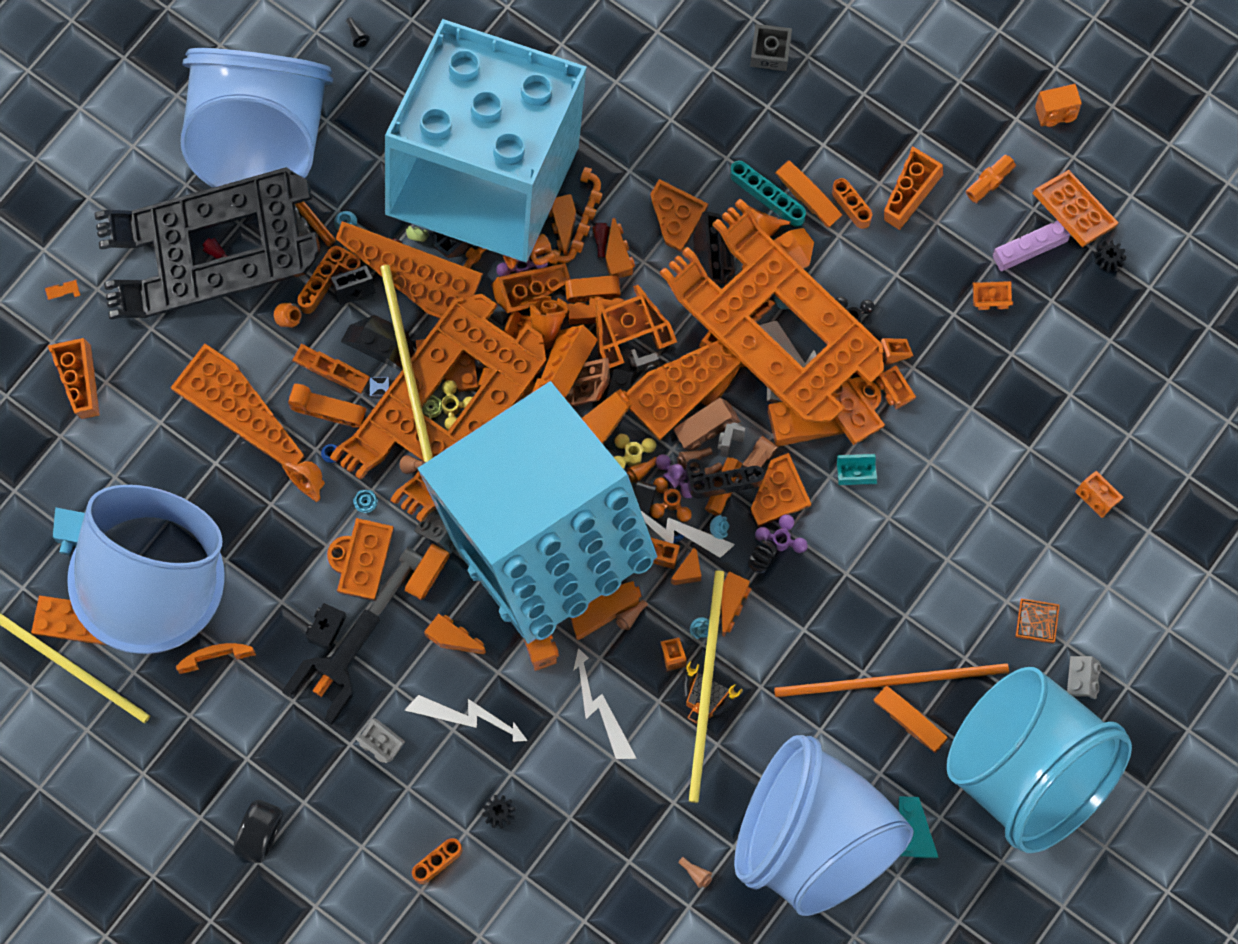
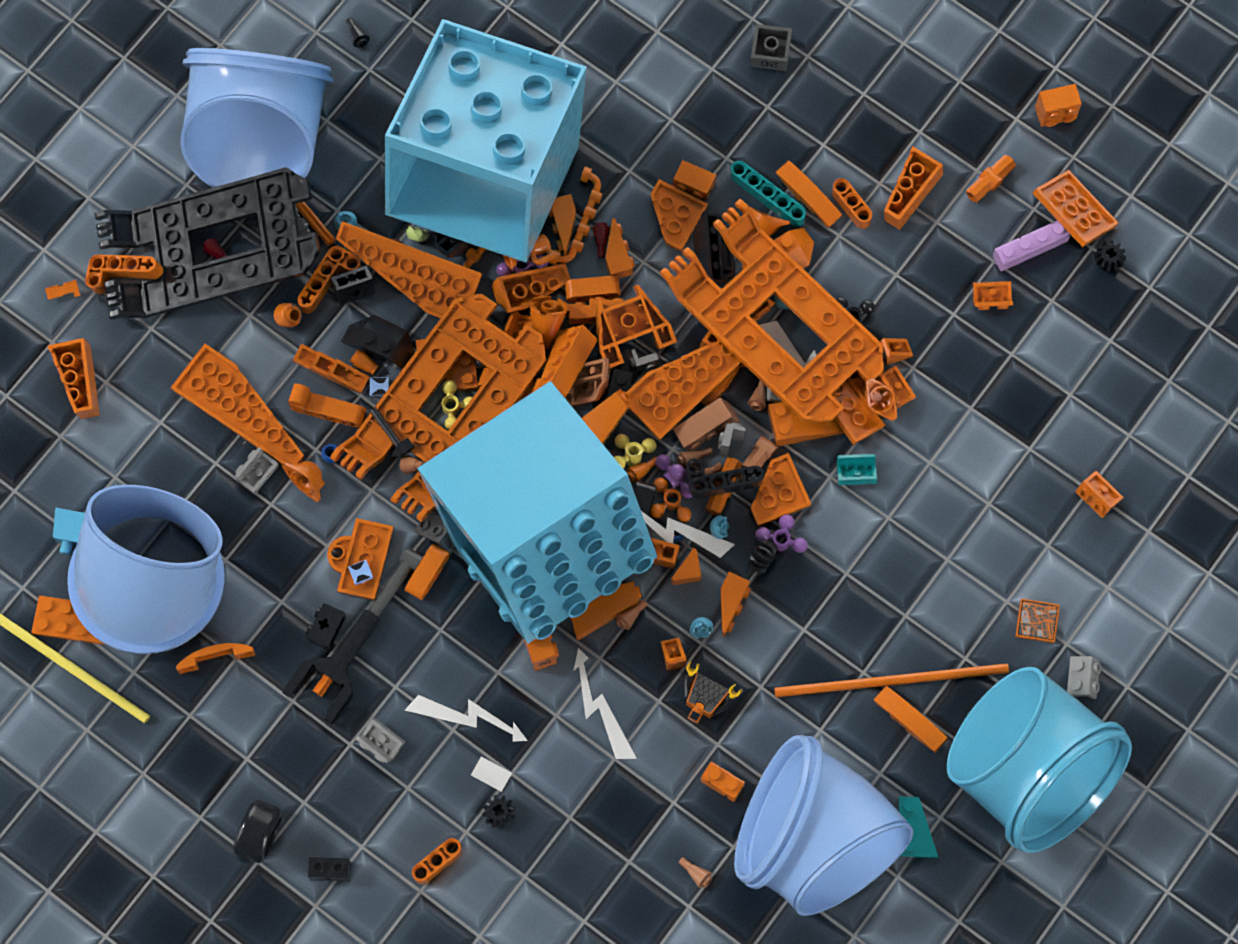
(145, 268): none -> orange beam
(256, 470): none -> light grey bracket
(329, 869): none -> black brick
(360, 572): none -> light blue tile
(364, 362): none -> orange cone
(364, 495): medium azure plate -> none
(402, 448): none -> black piece
(406, 363): light yellow piece -> none
(436, 409): yellowish green plate -> none
(449, 636): orange slope -> none
(491, 774): none -> white sticker
(694, 180): none -> orange brick
(706, 687): light yellow piece -> none
(722, 781): none -> orange brick
(758, 399): none -> nougat cone
(880, 399): none -> orange hat

